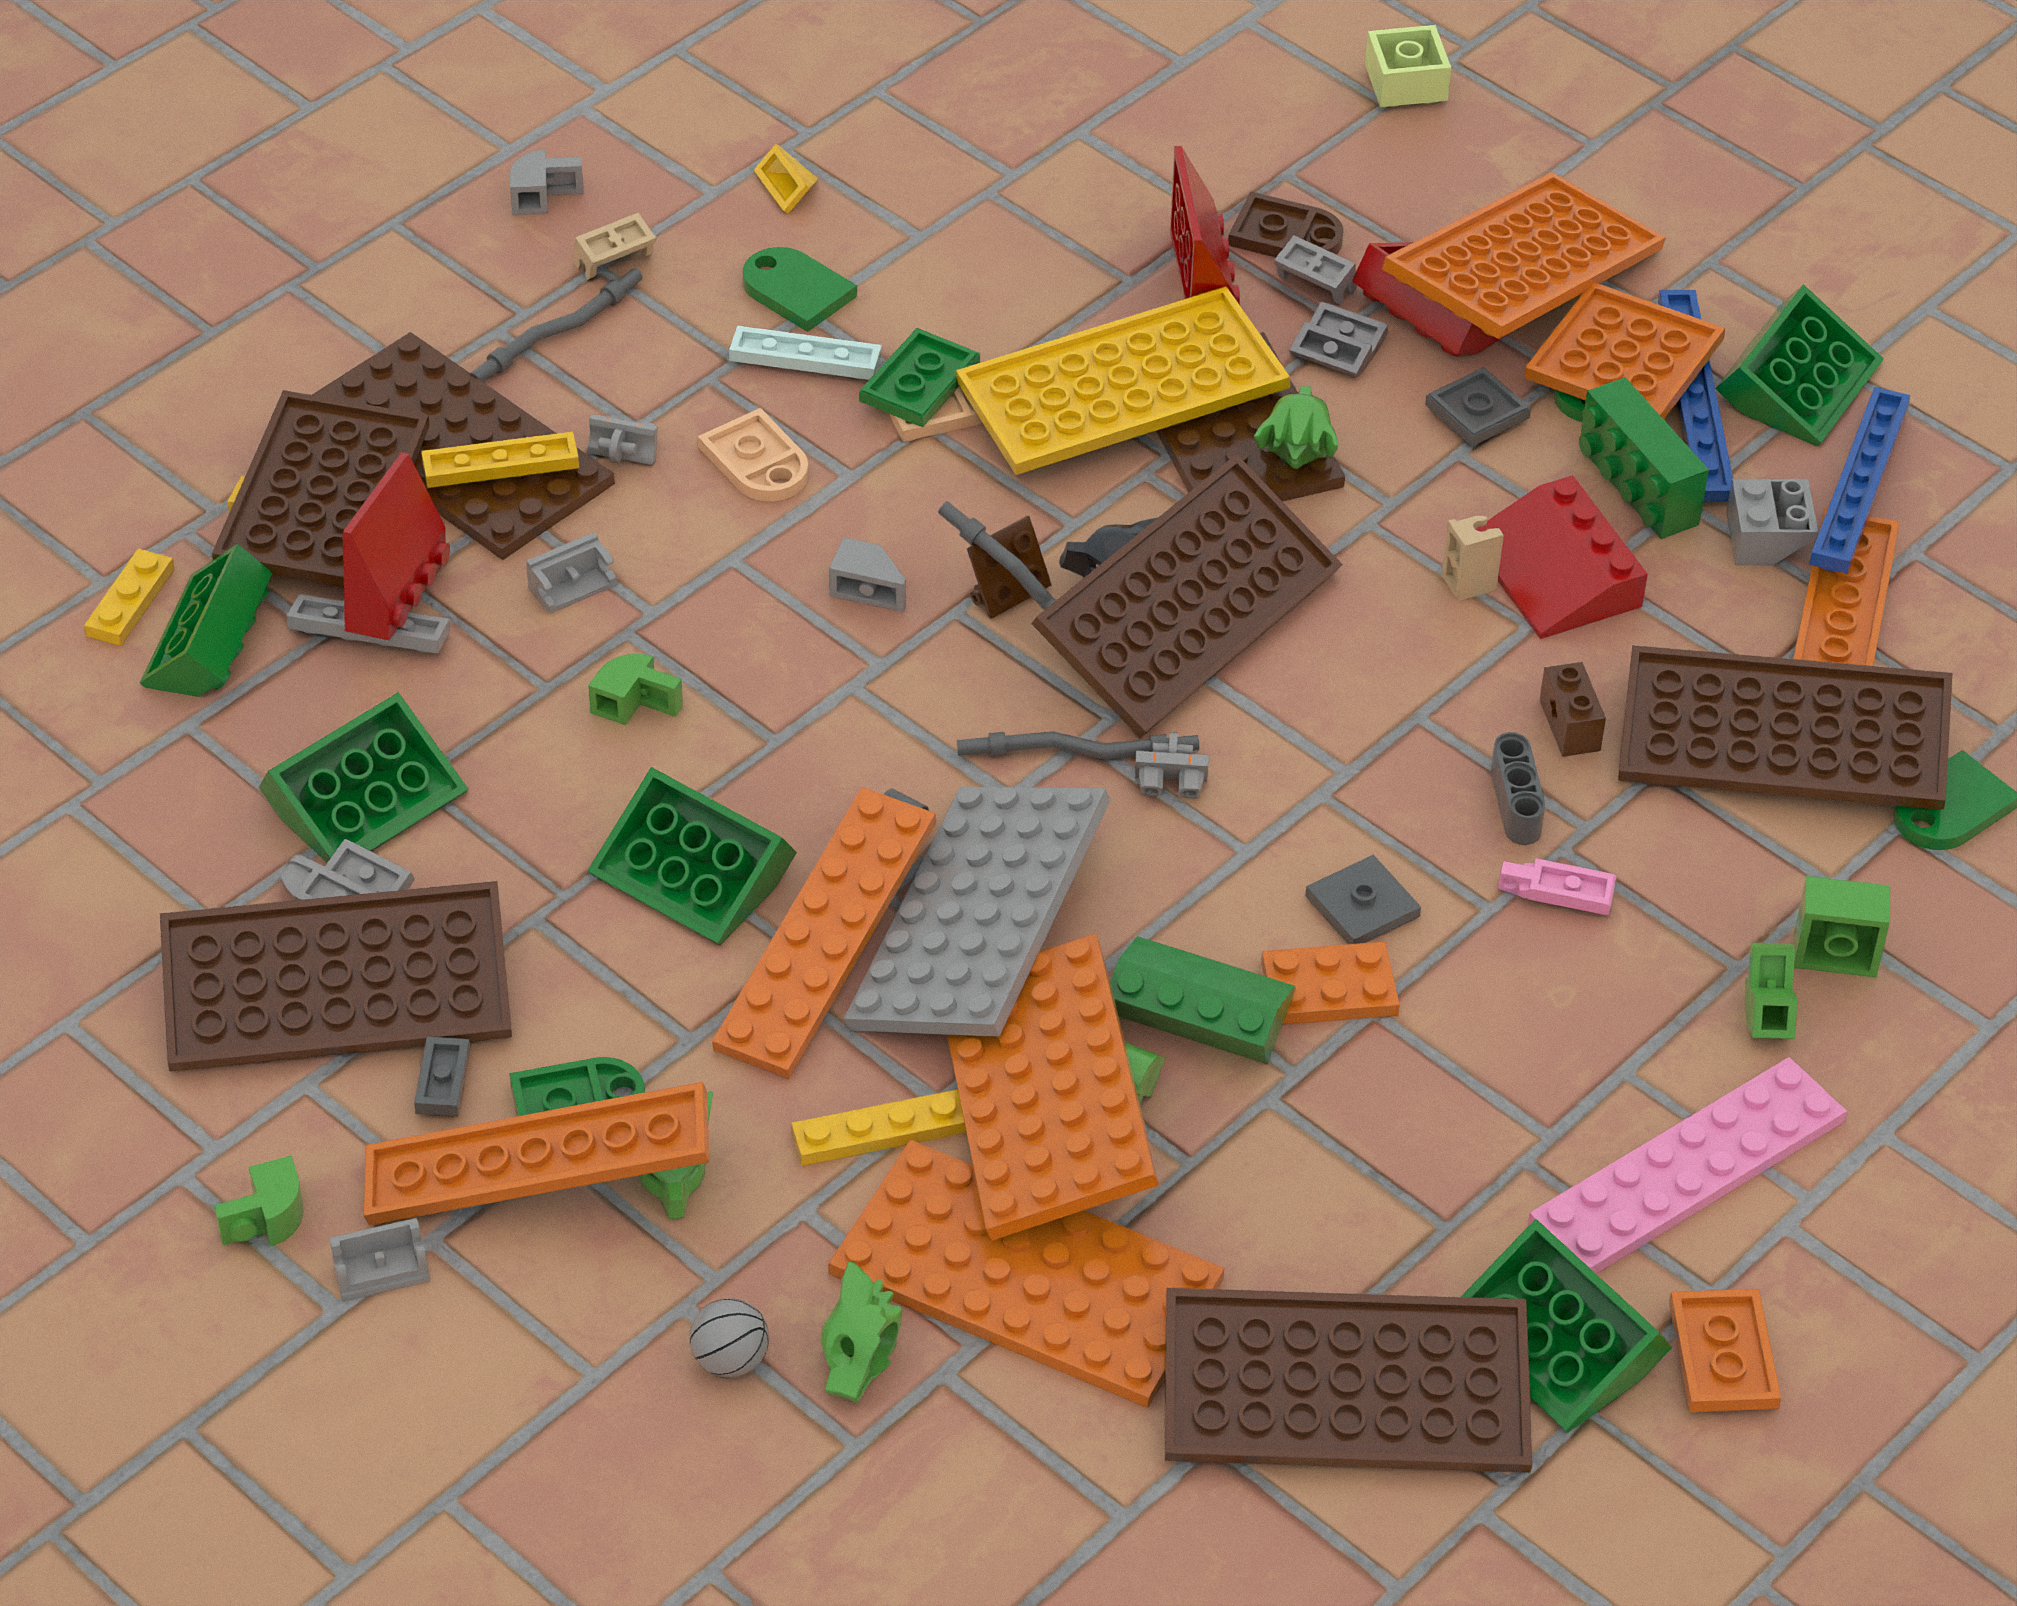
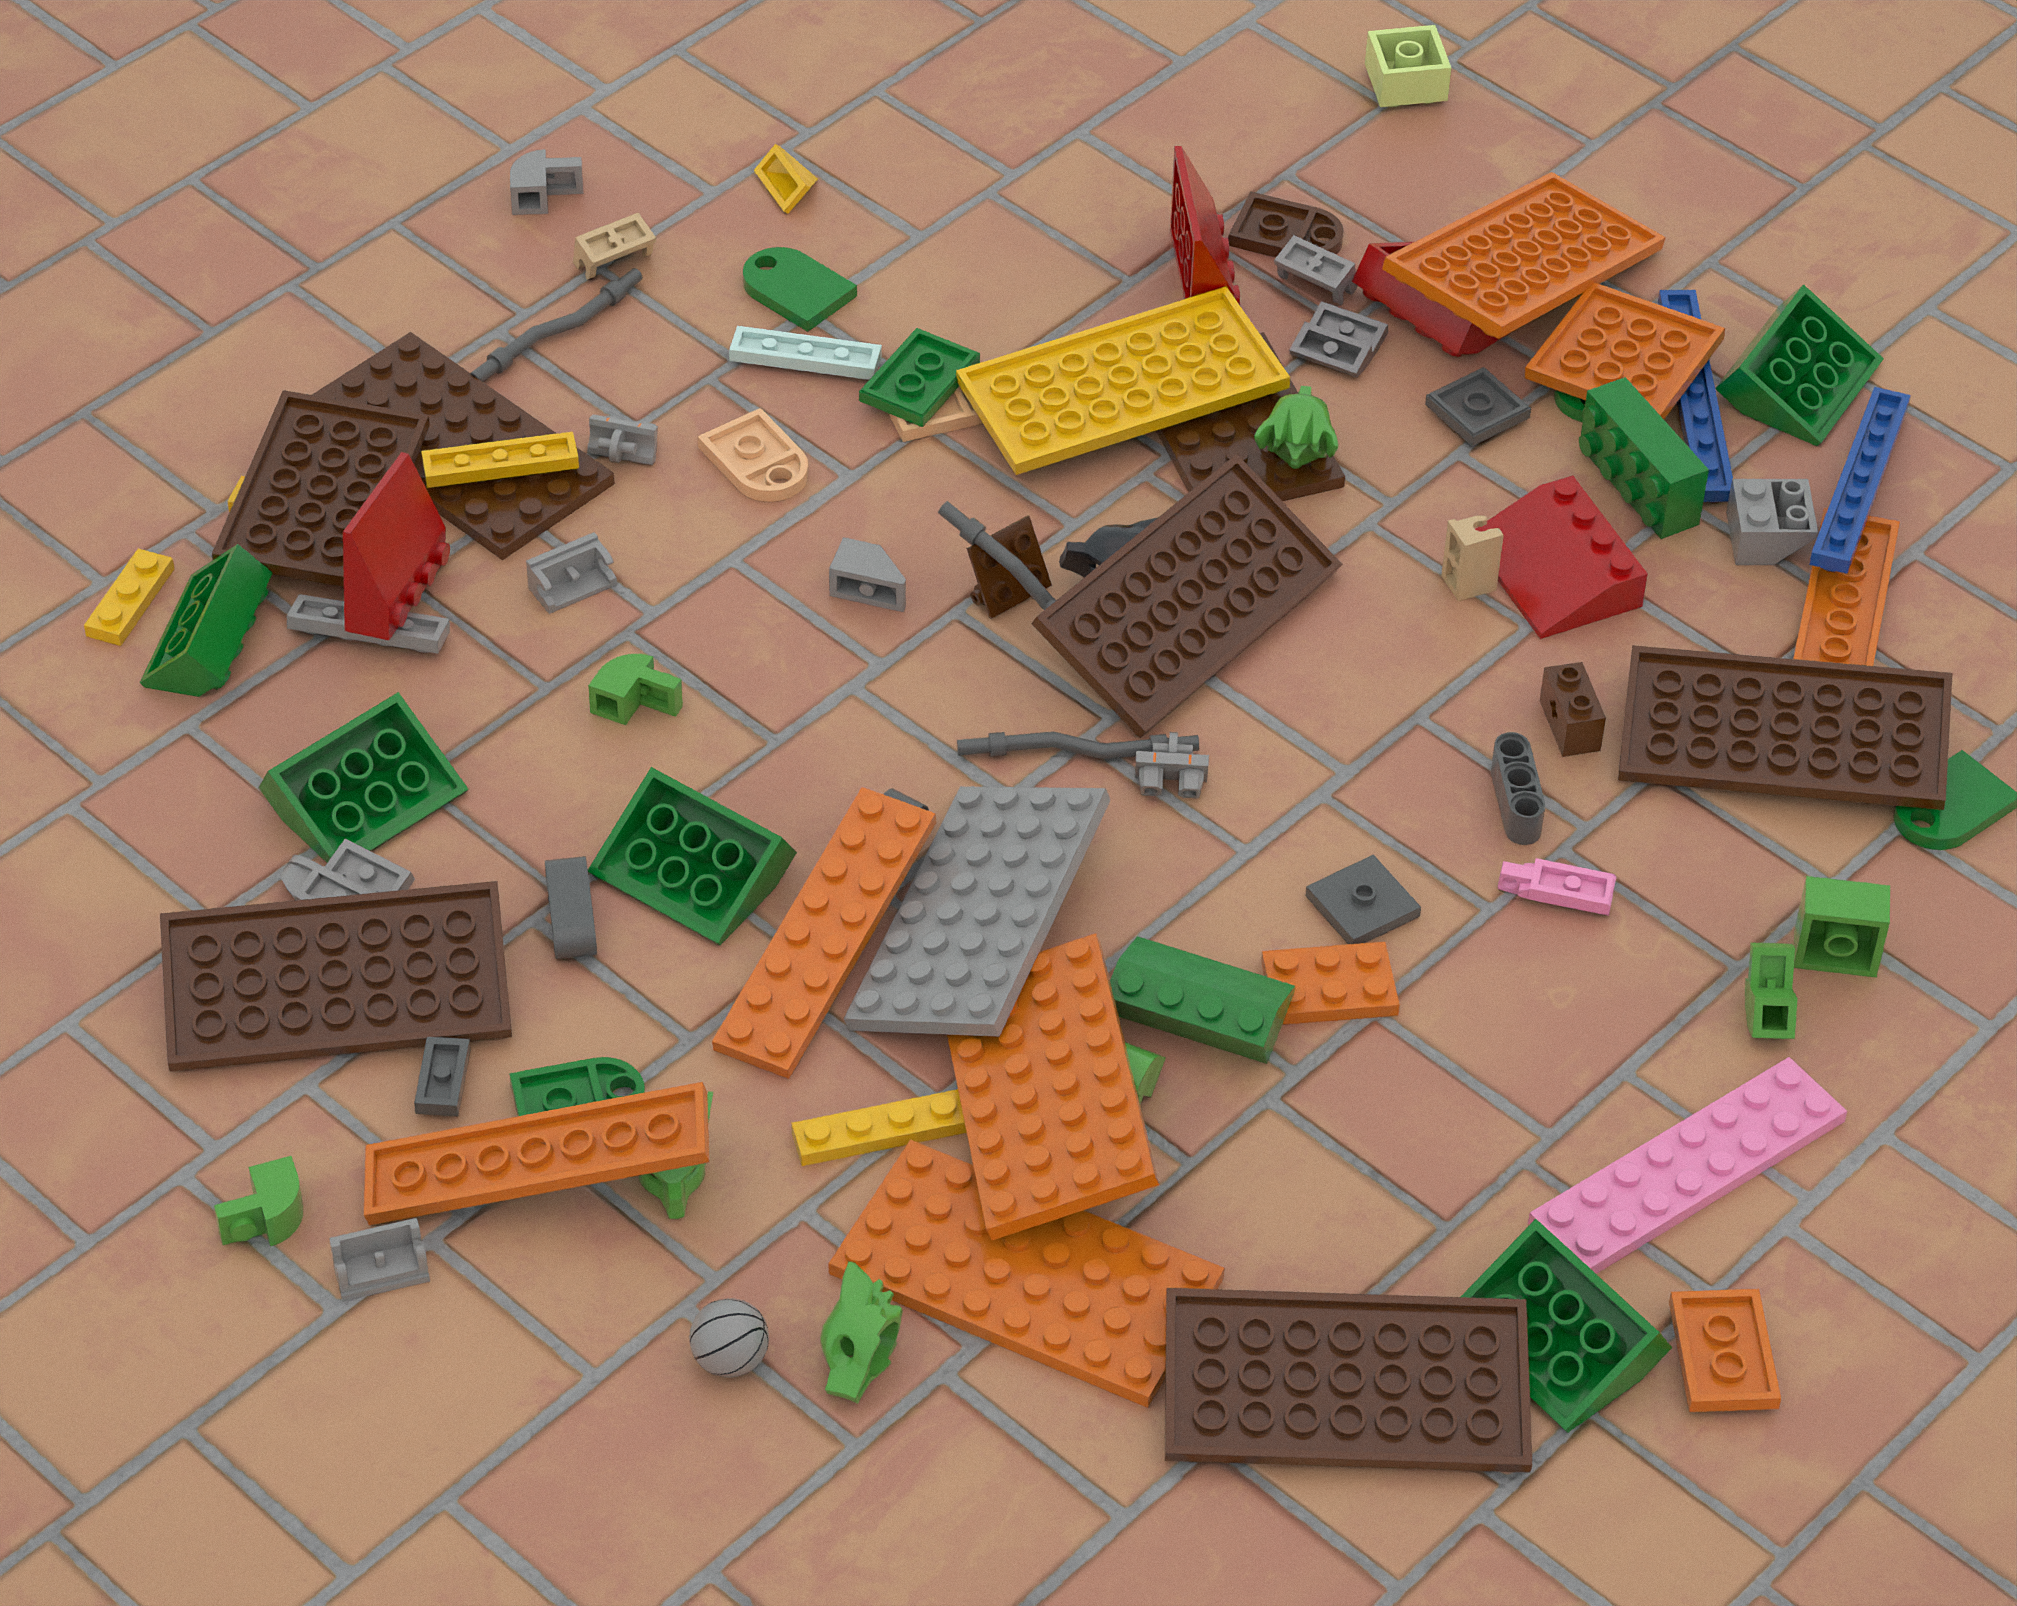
(570, 907): none -> dark grey beam

